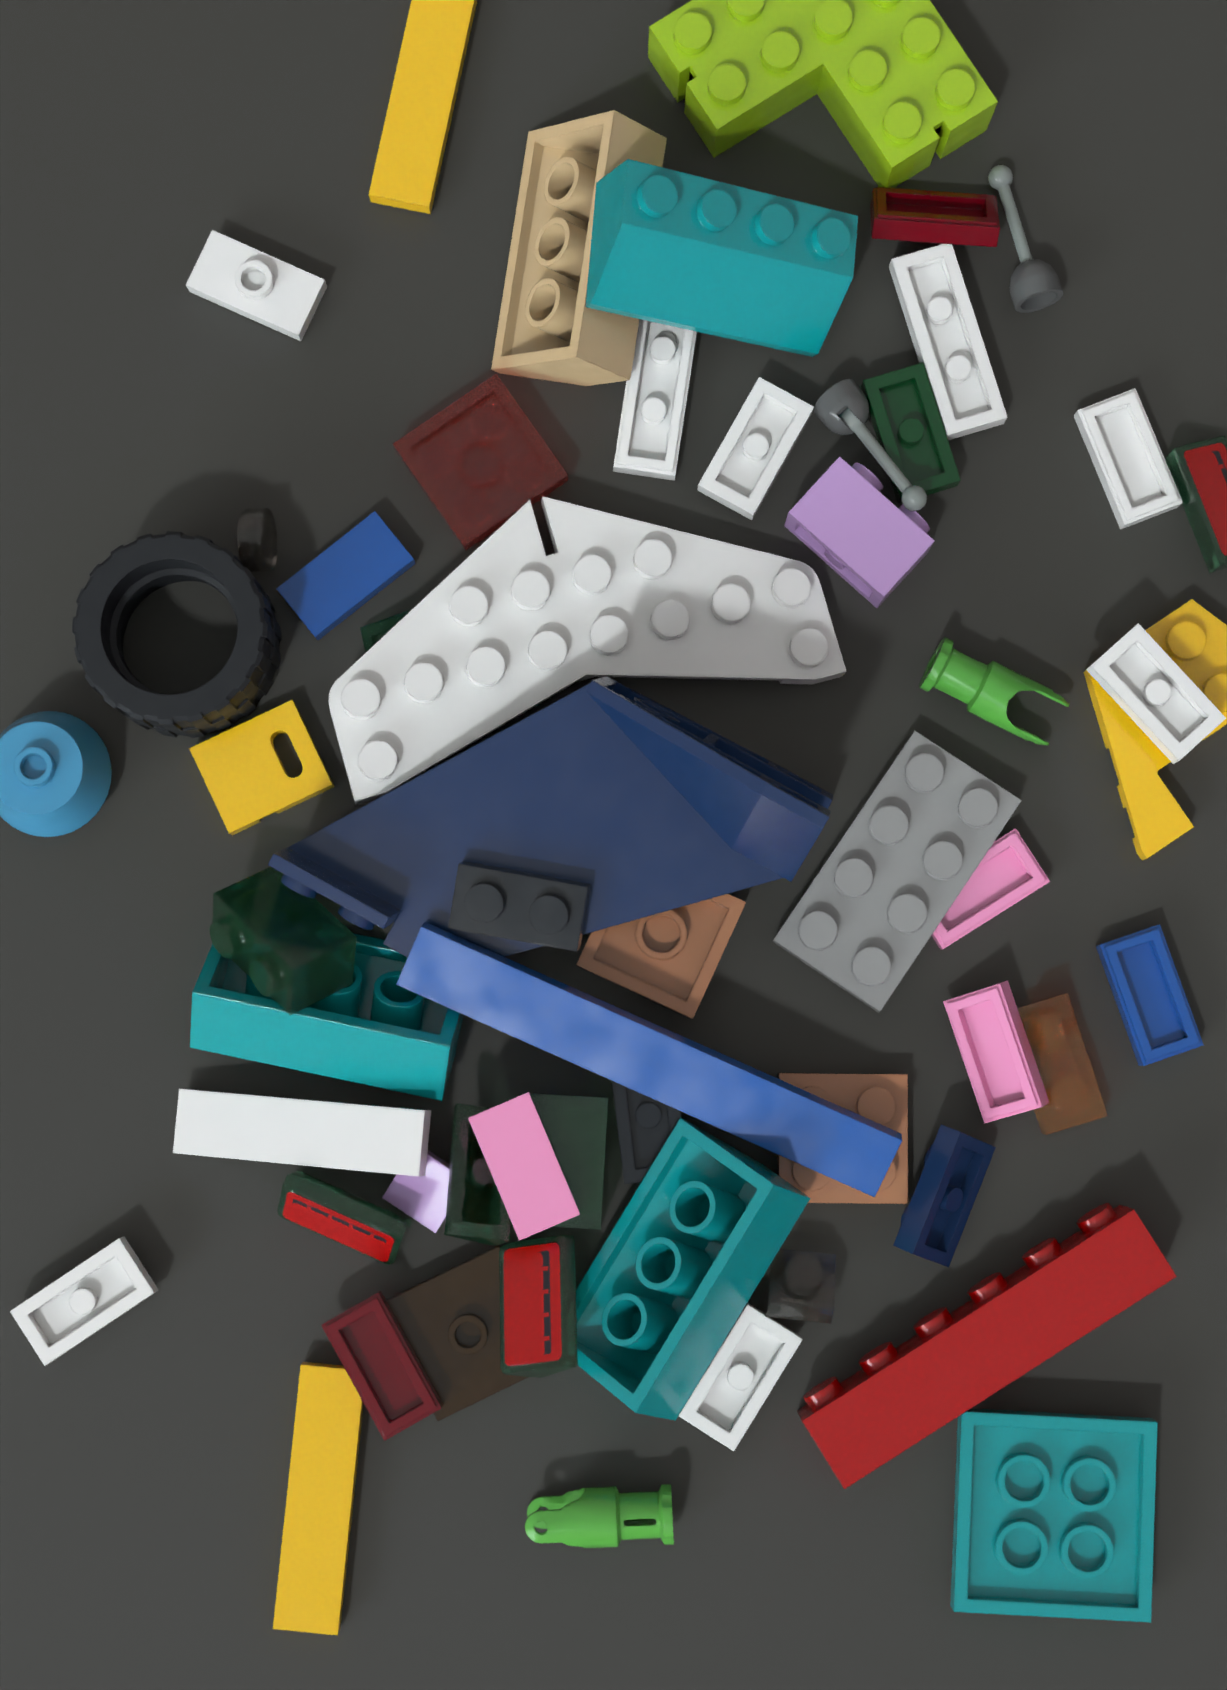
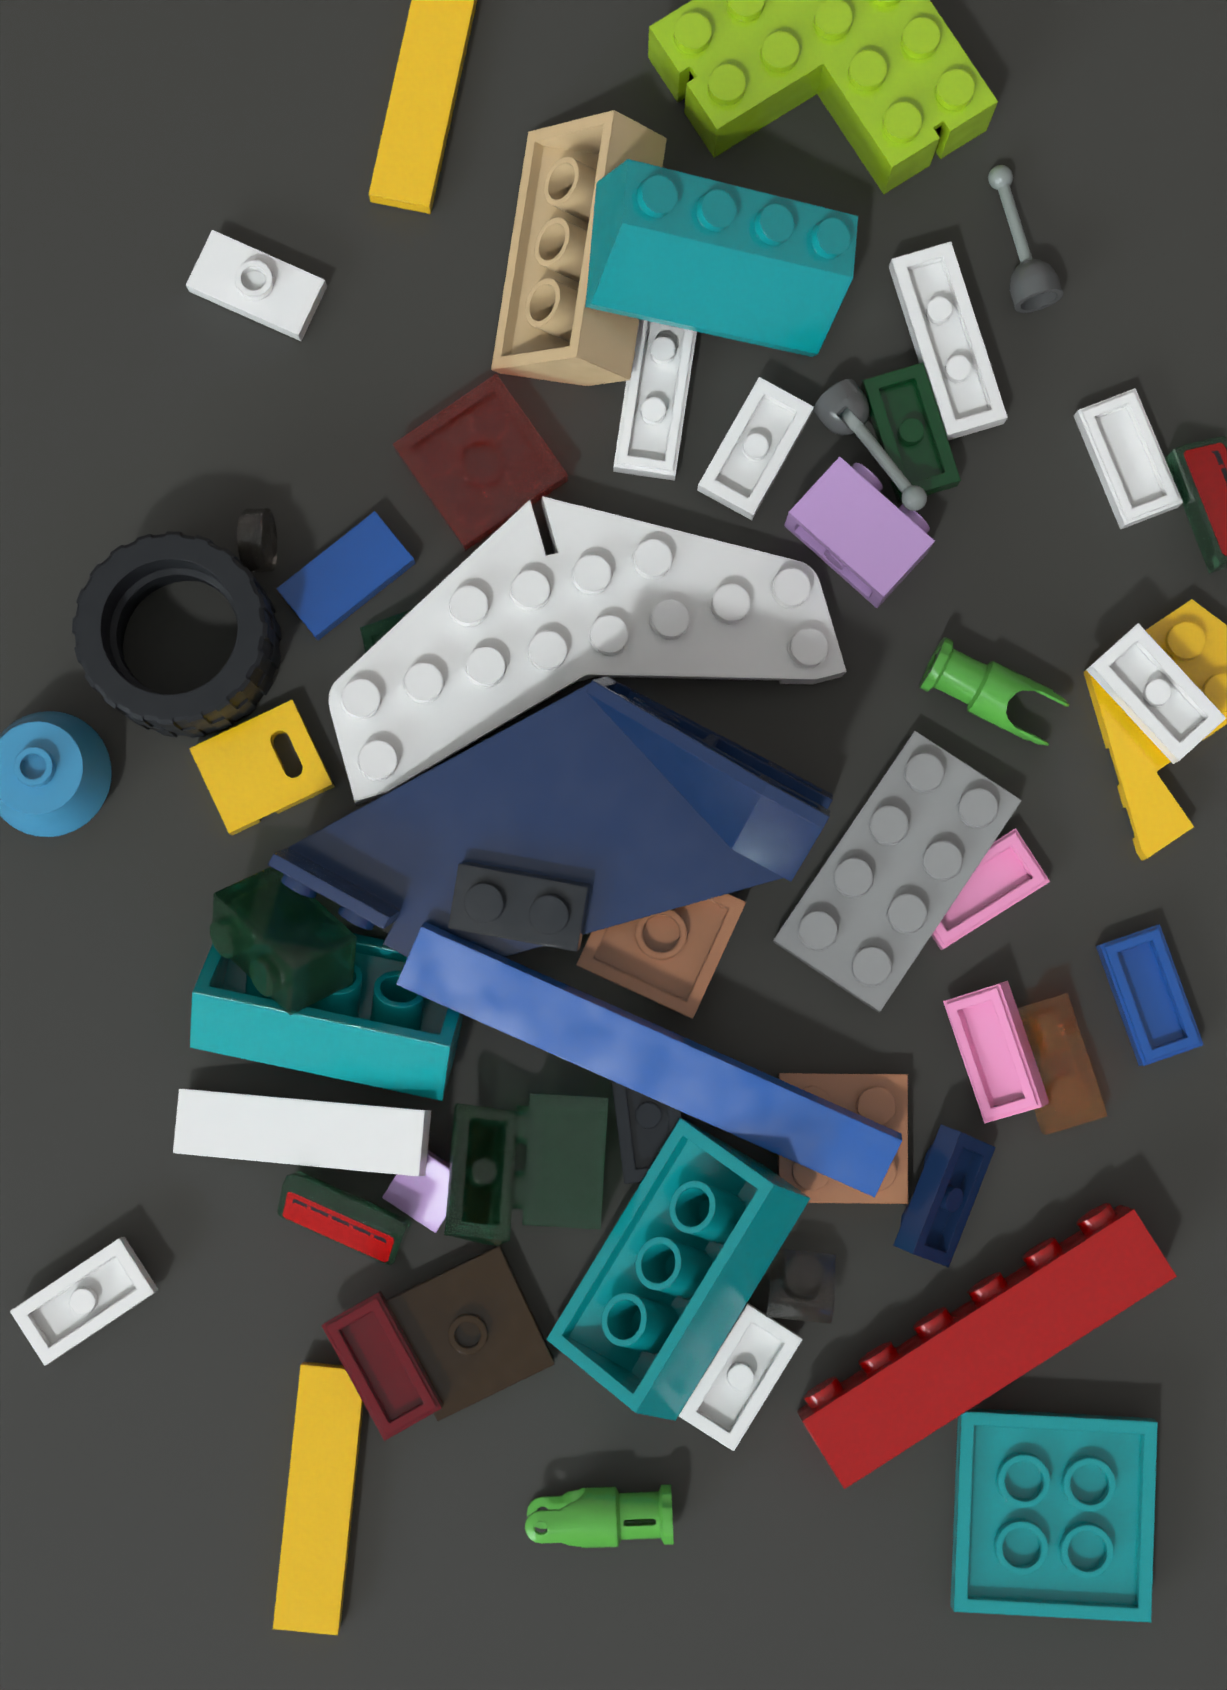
(524, 1166): bright pink tile -> none
(538, 1306): slope -> none
(934, 216): dark red tile -> none

